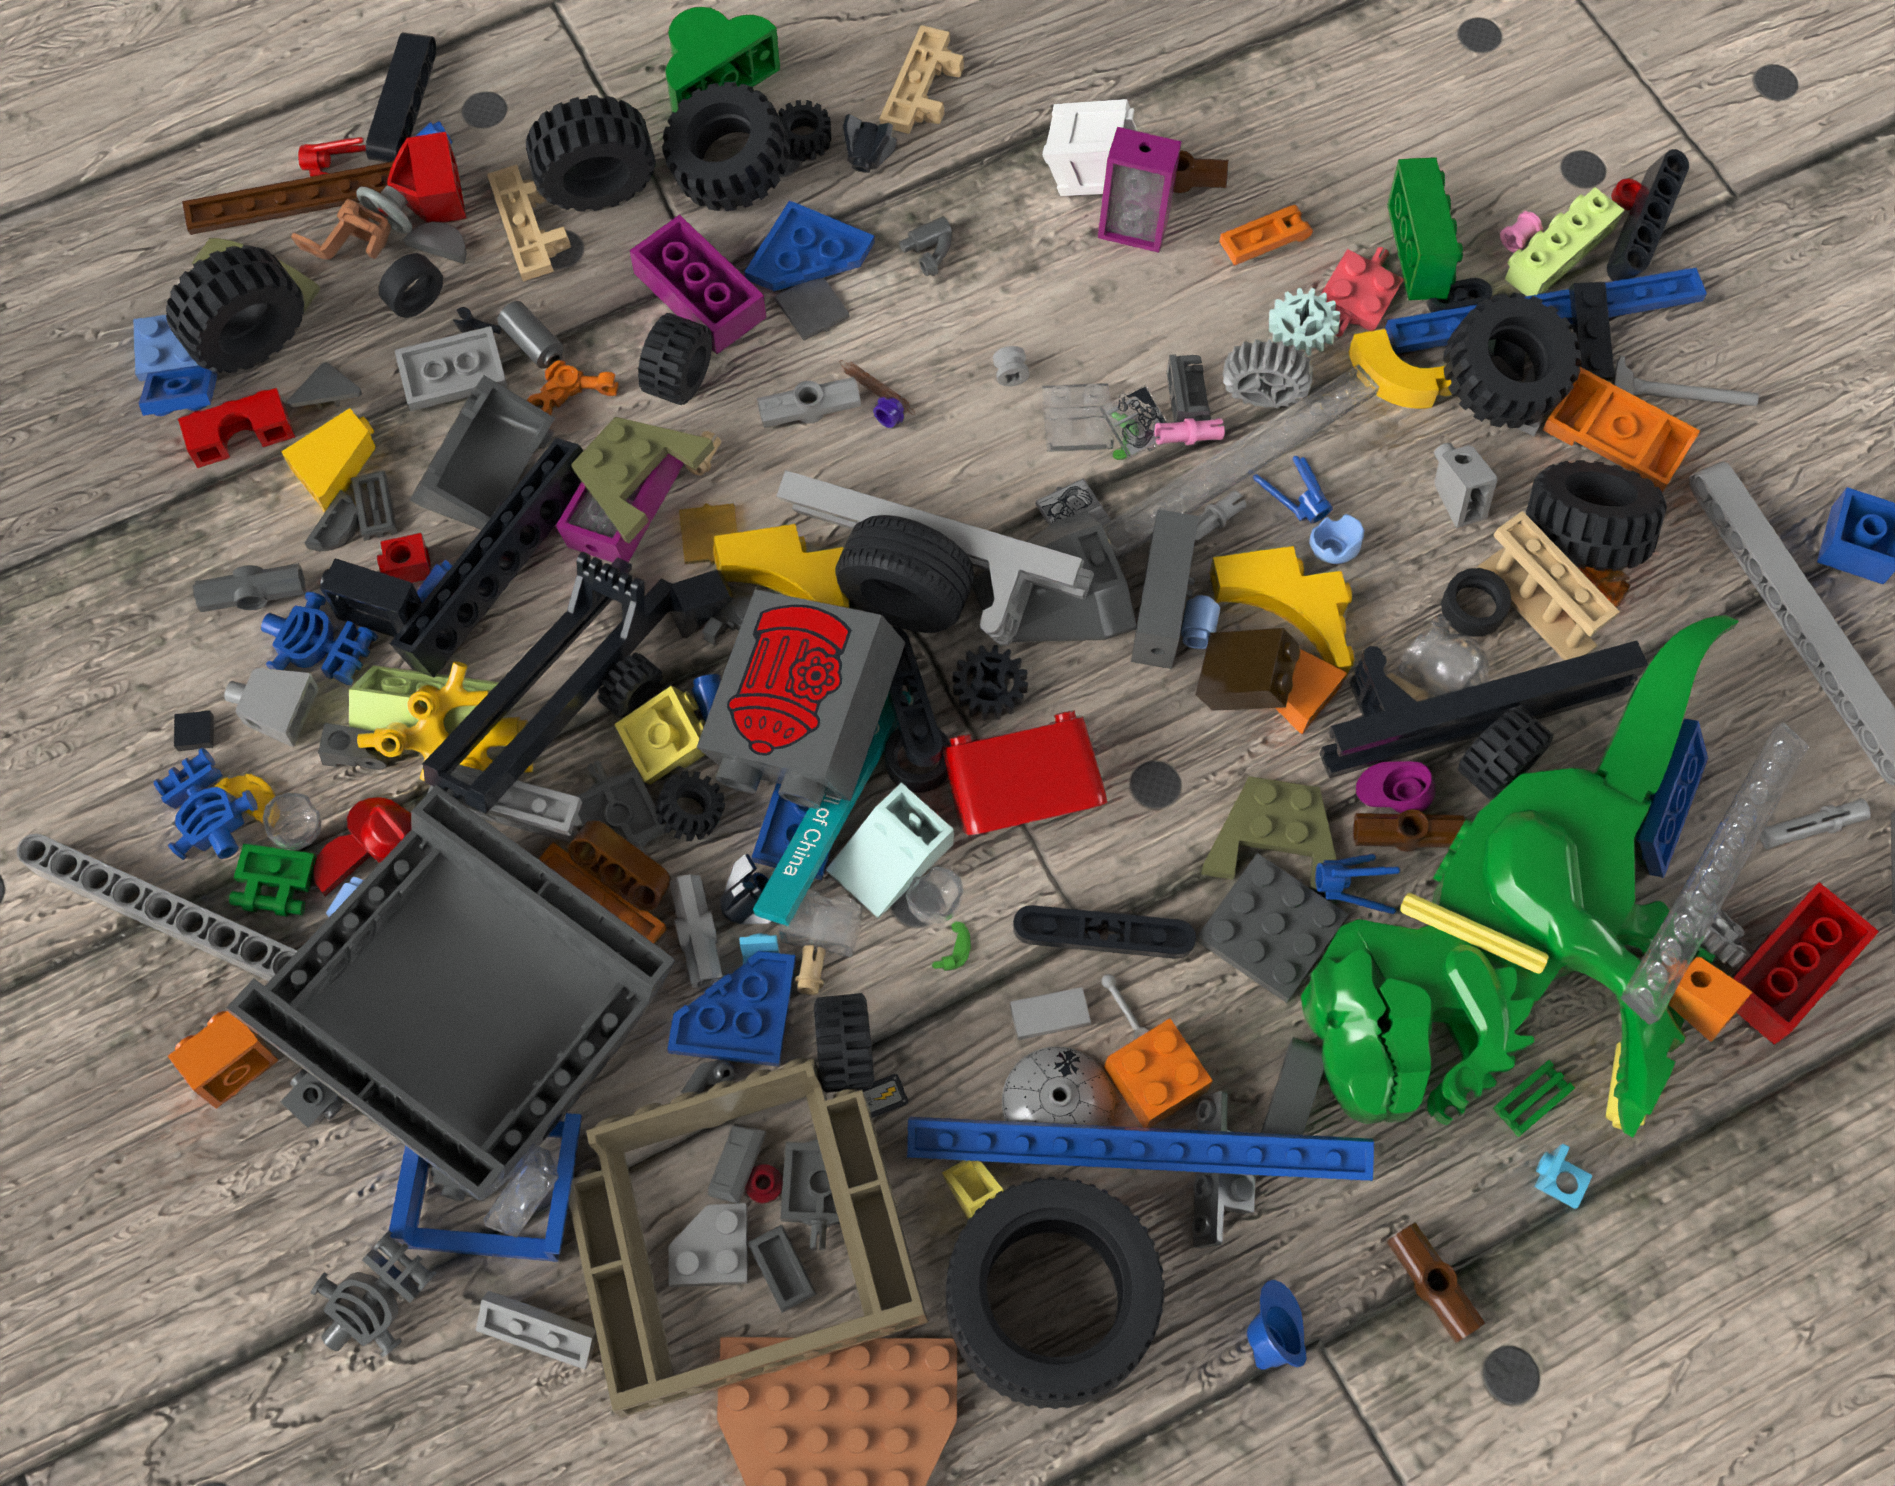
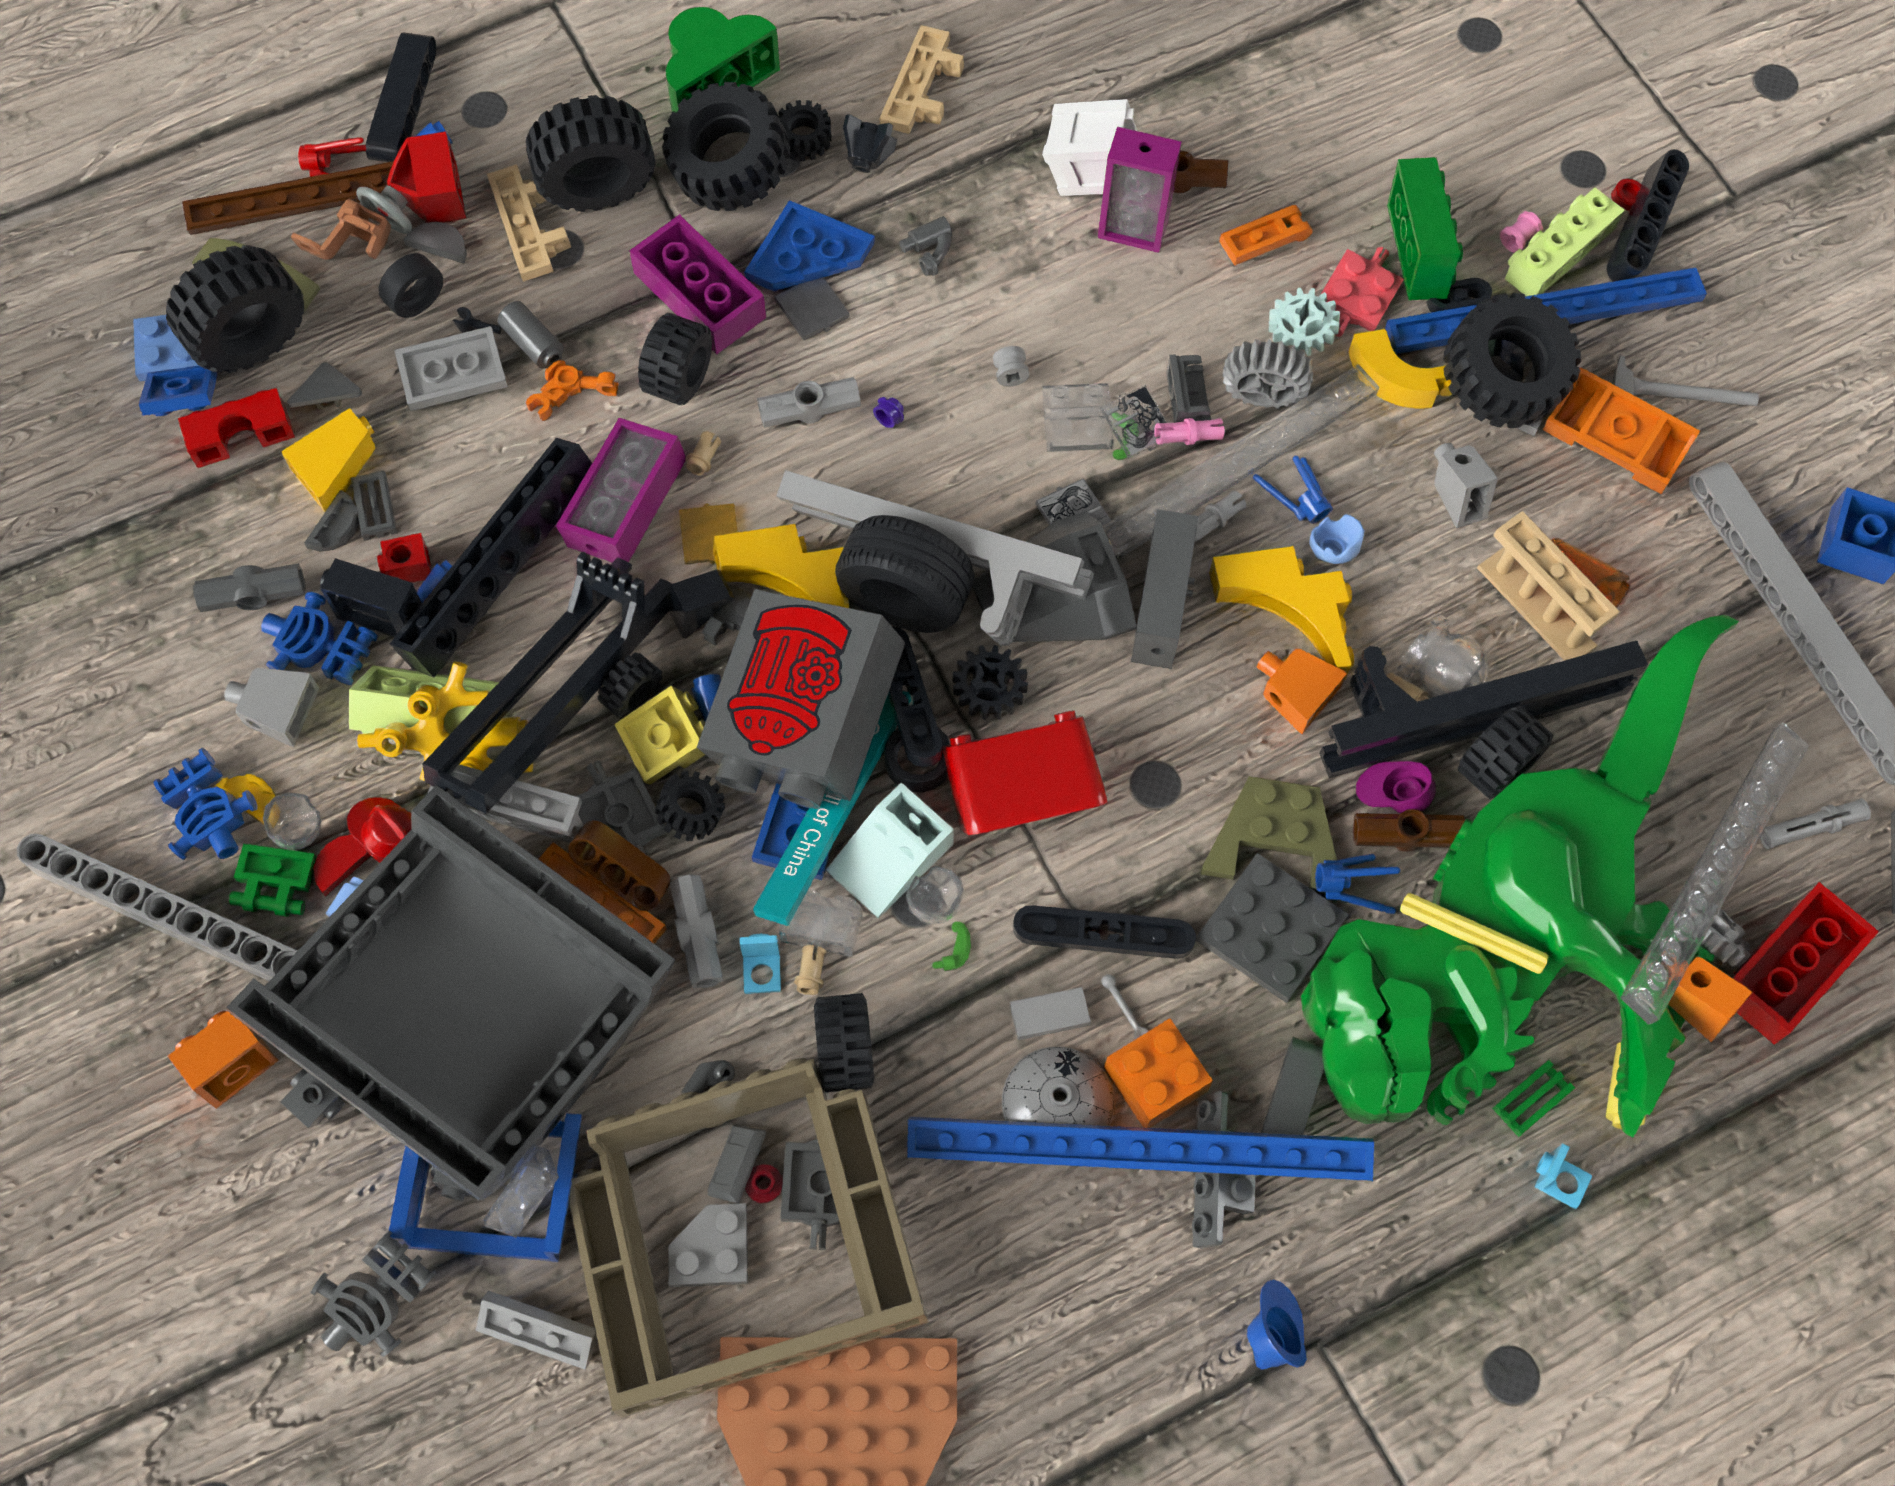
(193, 730): black tile -> none
(340, 746): dark grey leg -> none
(483, 455): dark grey windscreen -> none
(624, 458): olive wing -> none
(739, 1014): blue plate -> none
(743, 892): black brick -> none
(782, 1268): dark grey tile -> none
(873, 379): dark orange piece -> none
(885, 1095): sticker -> none
(971, 1185): light yellow slope -> none
(1099, 1222): black tyre -> none
(1199, 621): light blue brick -> none
(1248, 669): dark brown brick -> none
(1451, 1304): reddish brown piece -> none
(1483, 580): black tyre -> none
(1592, 327): black plate -> none
(1598, 513): black tyre -> none
(1673, 799): blue plate -> none

